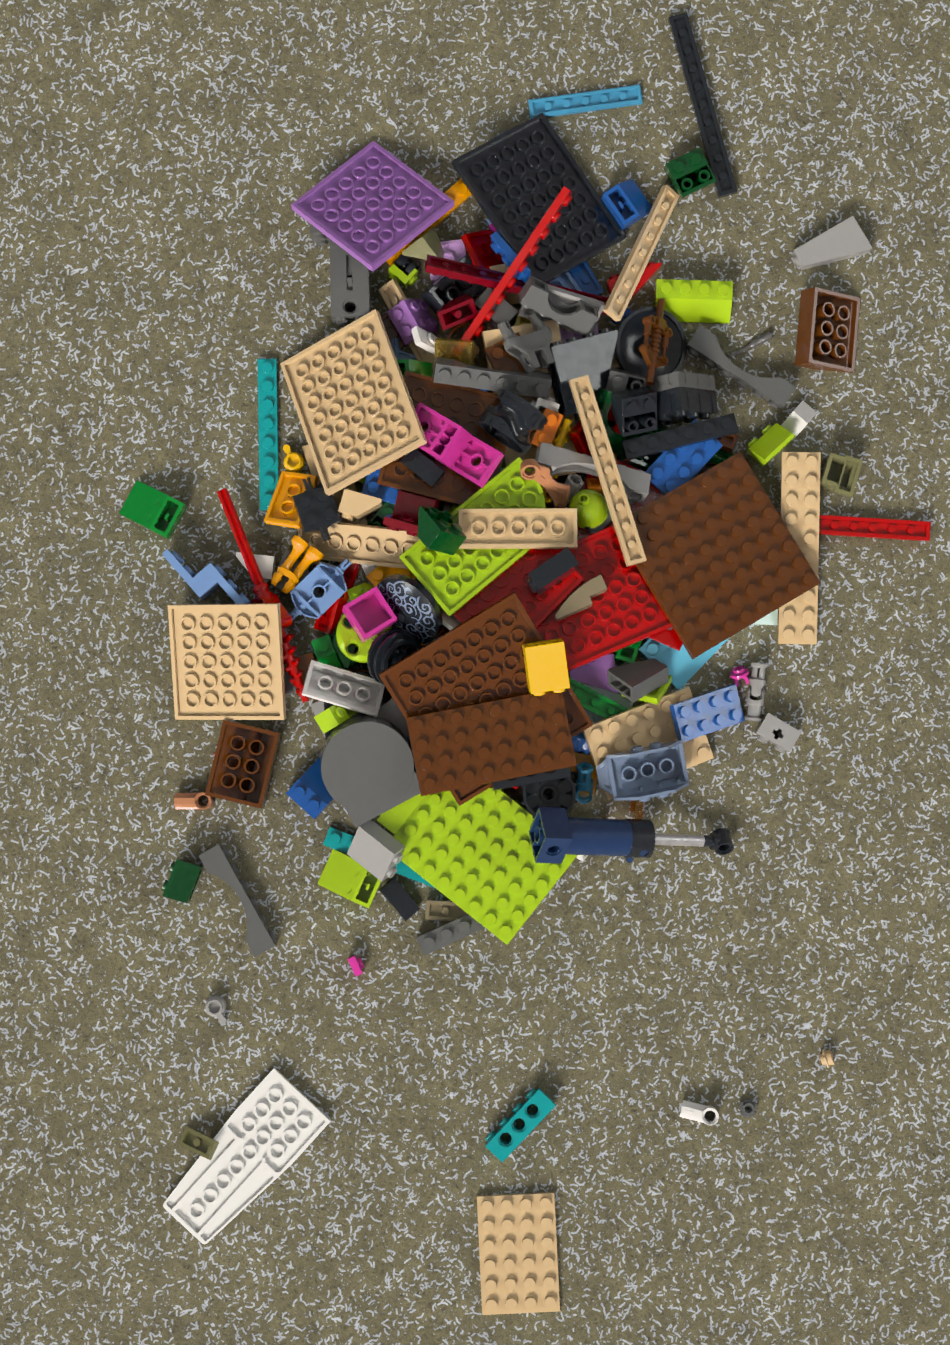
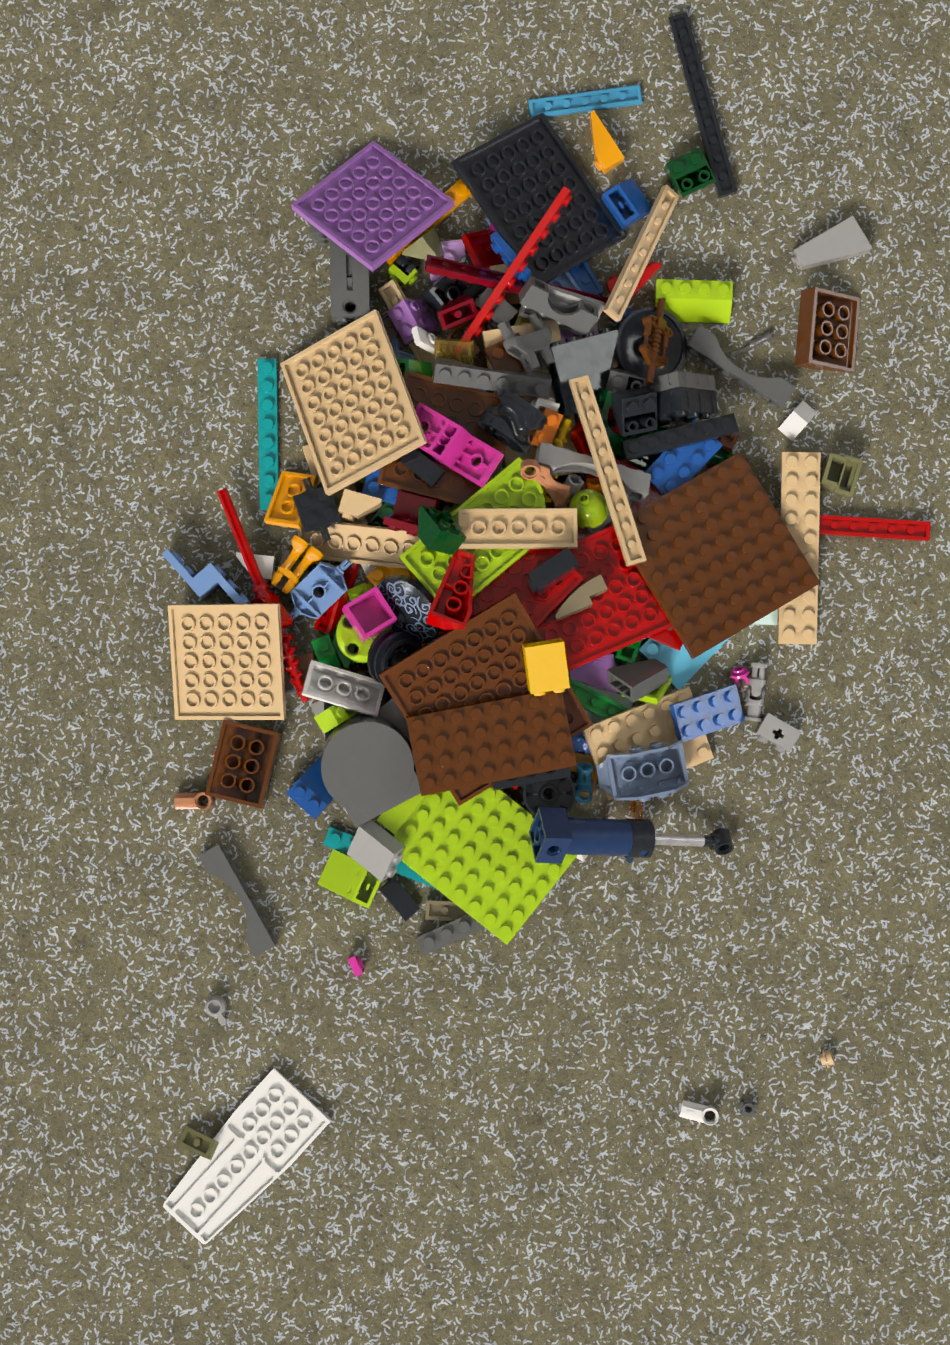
(153, 509): green slope -> none
(182, 880): dark green slope -> none
(293, 461): yellow piece -> none
(455, 595): none -> red wedge
(504, 1149): teal brick -> none
(518, 1253): tan plate -> none
(605, 150): none -> light orange slope
(770, 444): lime slope -> none

